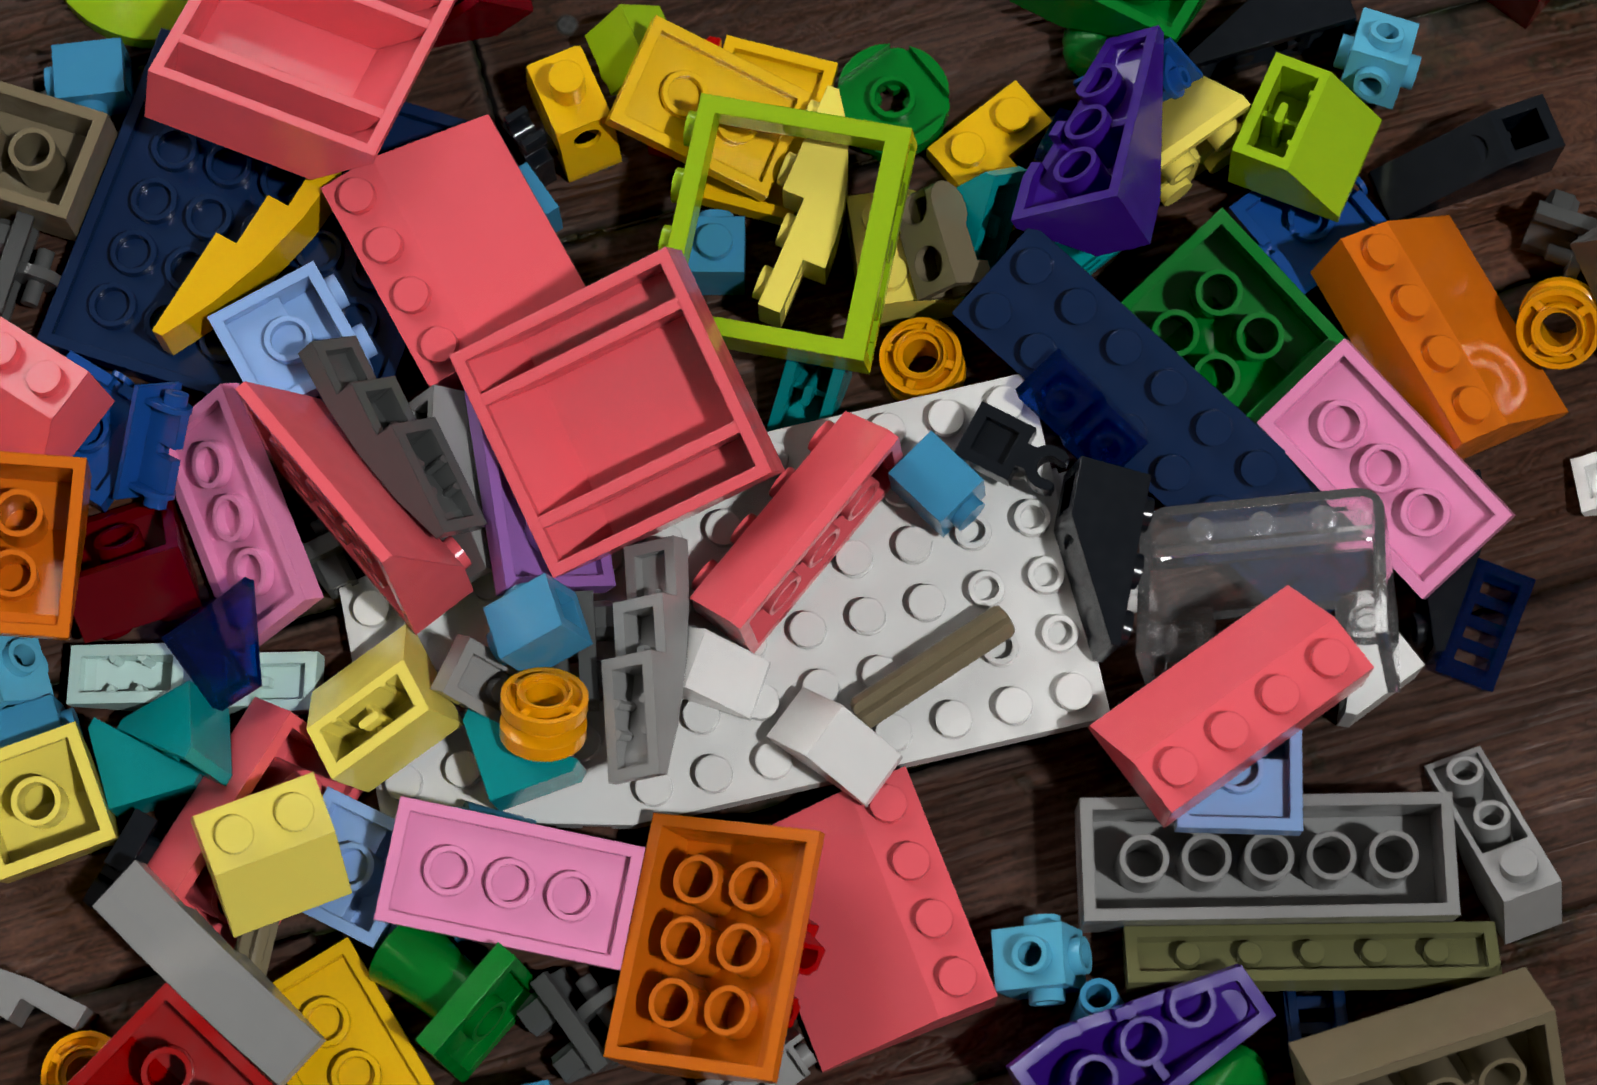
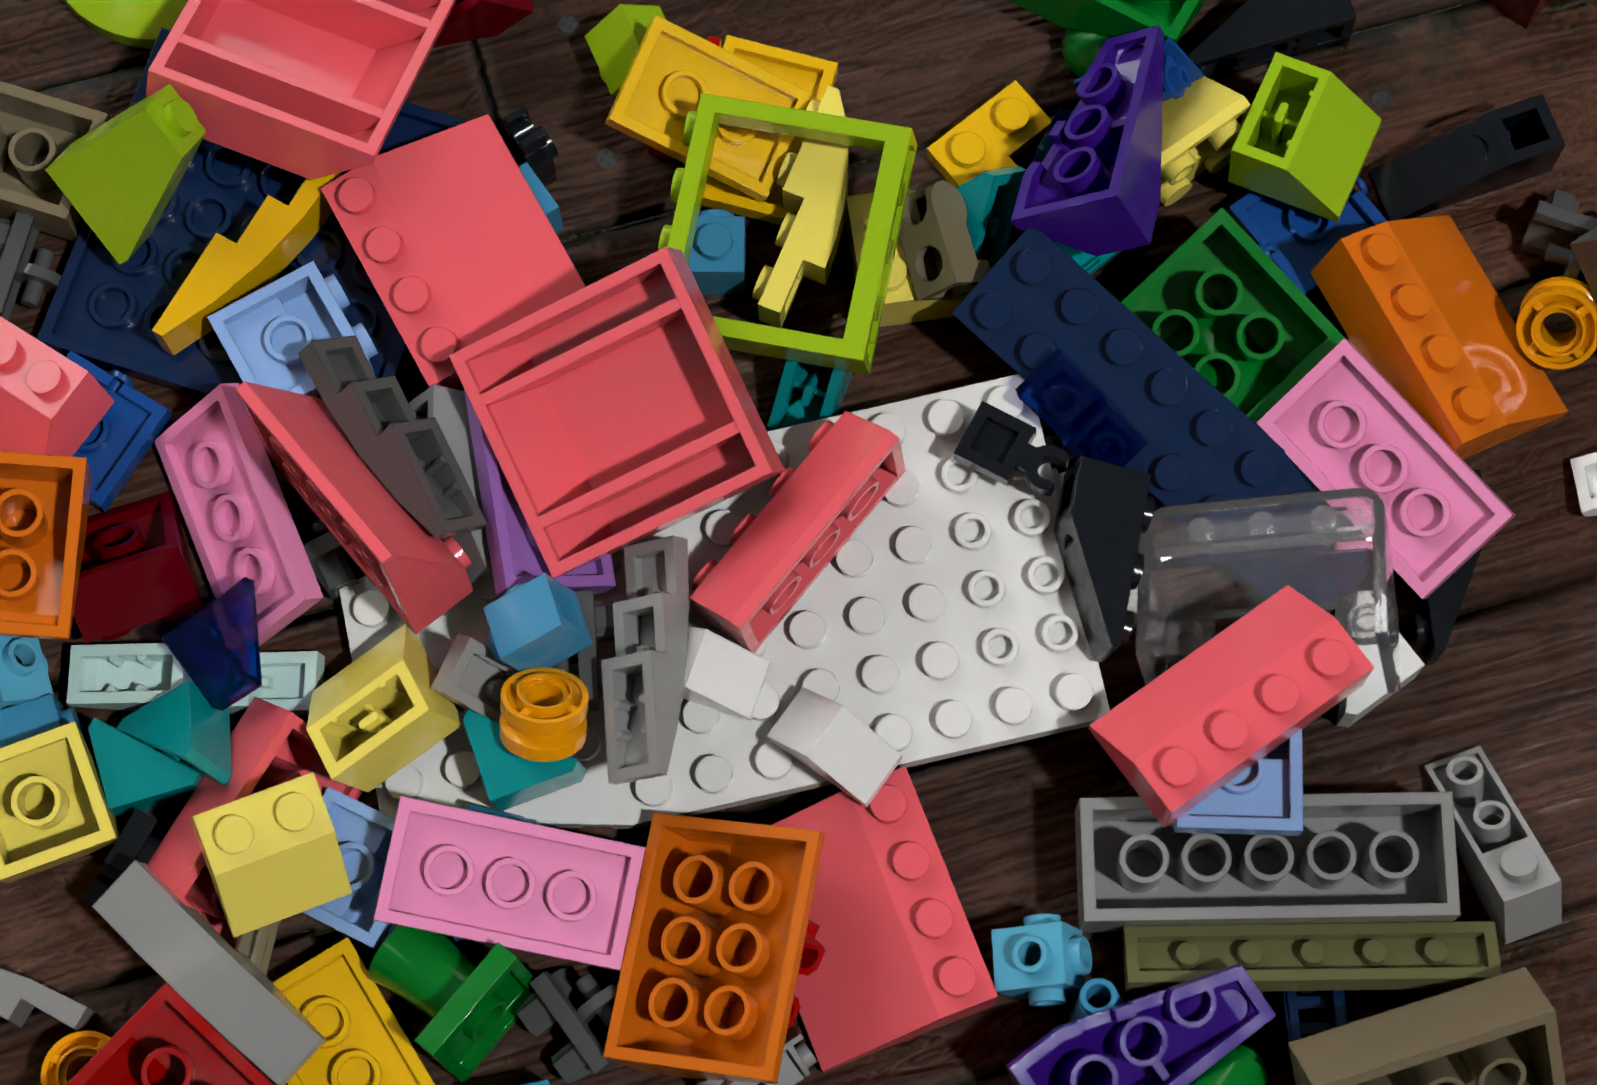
(92, 75): dark azure brick -> none
(130, 169): none -> lime slope
(154, 425): blue hinge -> none
(569, 105): yellow torso -> none
(897, 71): green plate -> none
(916, 339): light orange wheel -> none
(932, 666): dark tan axle -> none
(938, 485): dark azure brick -> none
(1379, 57): medium azure brick -> none
(1521, 588): clear blue slope -> none

